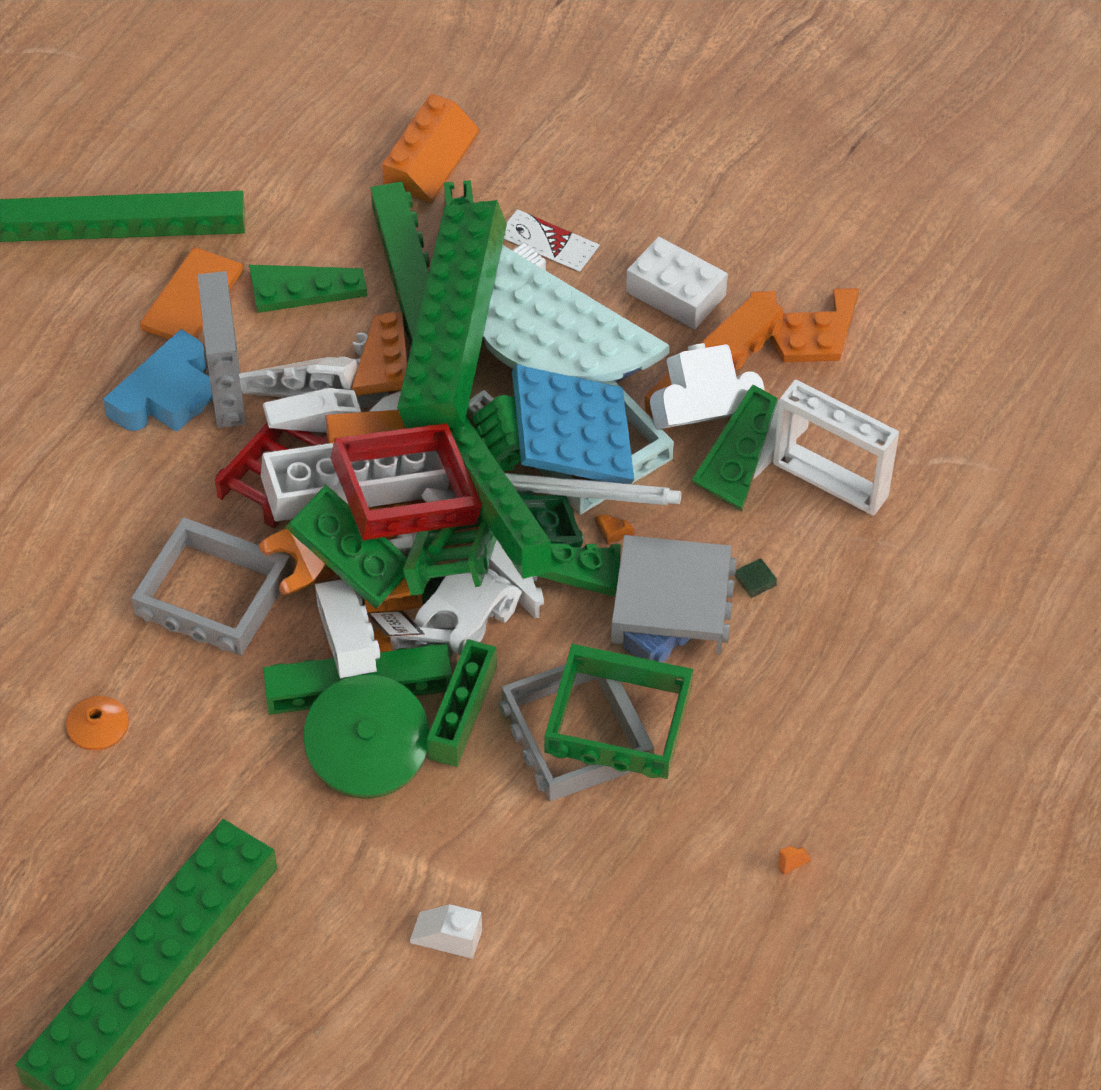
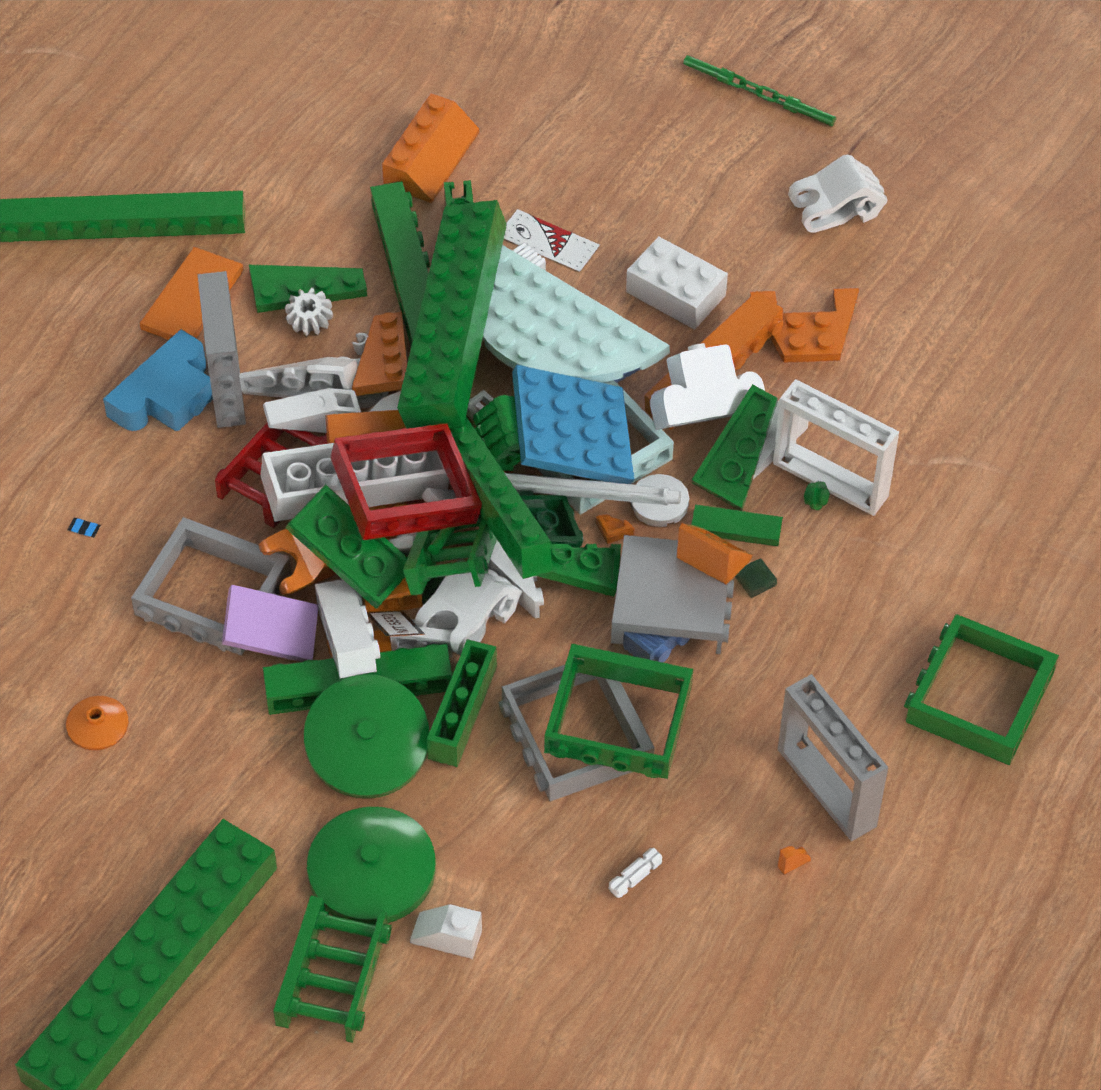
(84, 527): none -> sticker
(270, 624): none -> lavender tile
(308, 948): none -> green fence
(309, 311): none -> white gear
(371, 864): none -> green dish
(635, 872): none -> white axle
(657, 514): none -> white tile
(710, 553): none -> orange slope
(739, 524): none -> green tile
(791, 103): none -> green piece
(816, 495): none -> green plate
(838, 194): none -> white piece
(853, 812): none -> light grey window
(962, 731): none -> green window

